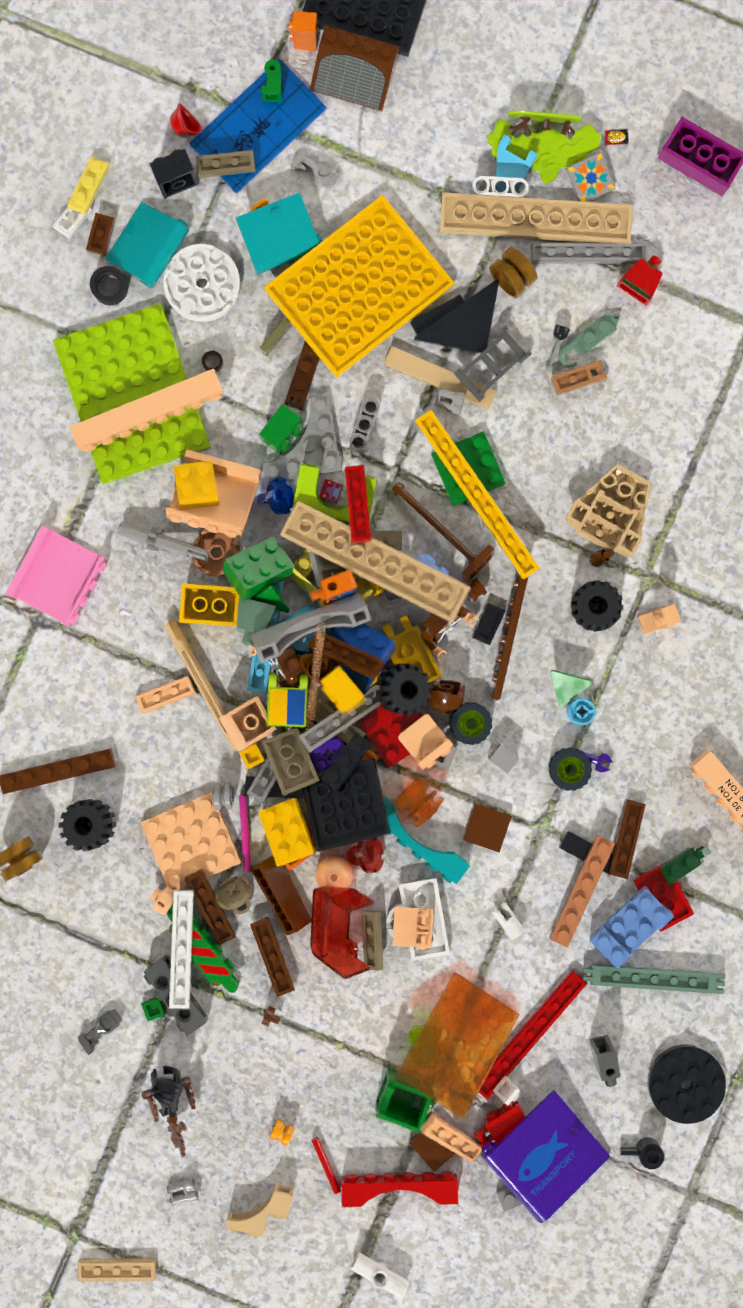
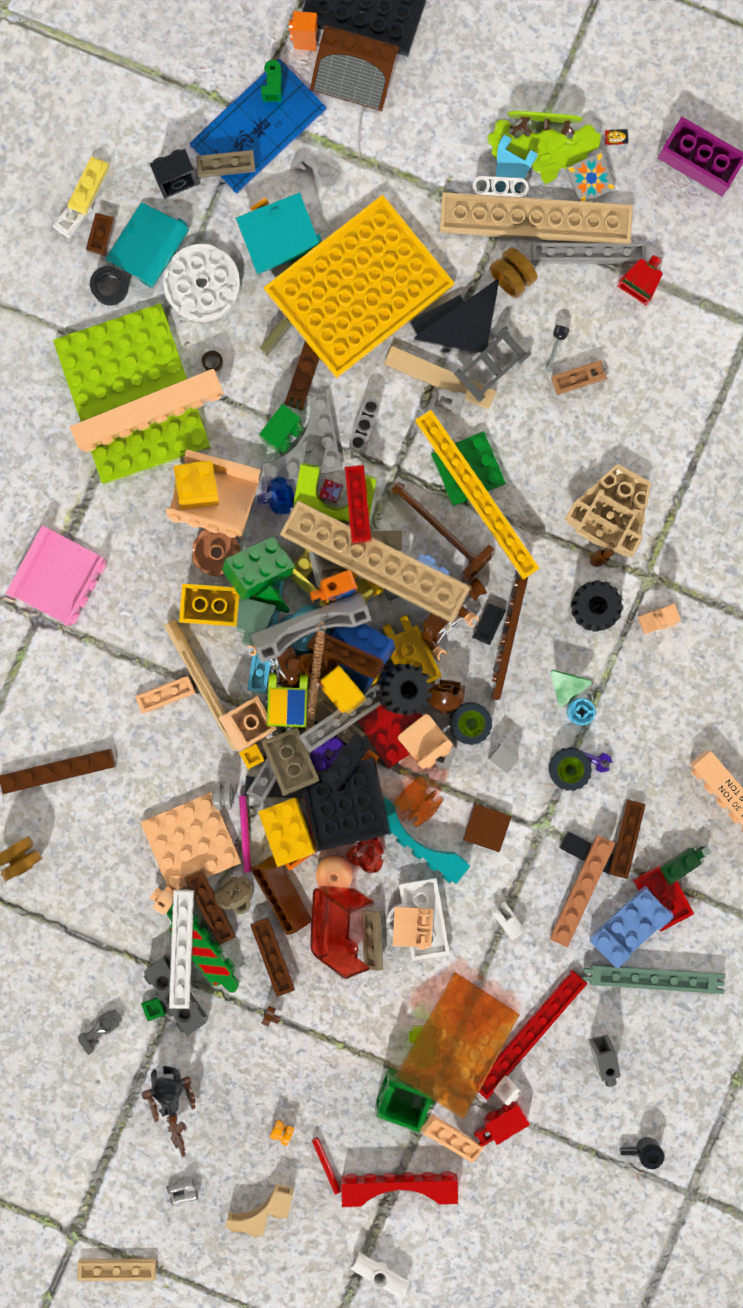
(76, 828): black wheel -> none
(156, 539): light grey piece -> none
(183, 122): red helmet -> none
(430, 1151): reddish brown tile -> none
(507, 1199): light grey plate -> none
(545, 1158): dark purple door -> none
(589, 337): sand green plate -> none
(703, 1095): black plate -> none

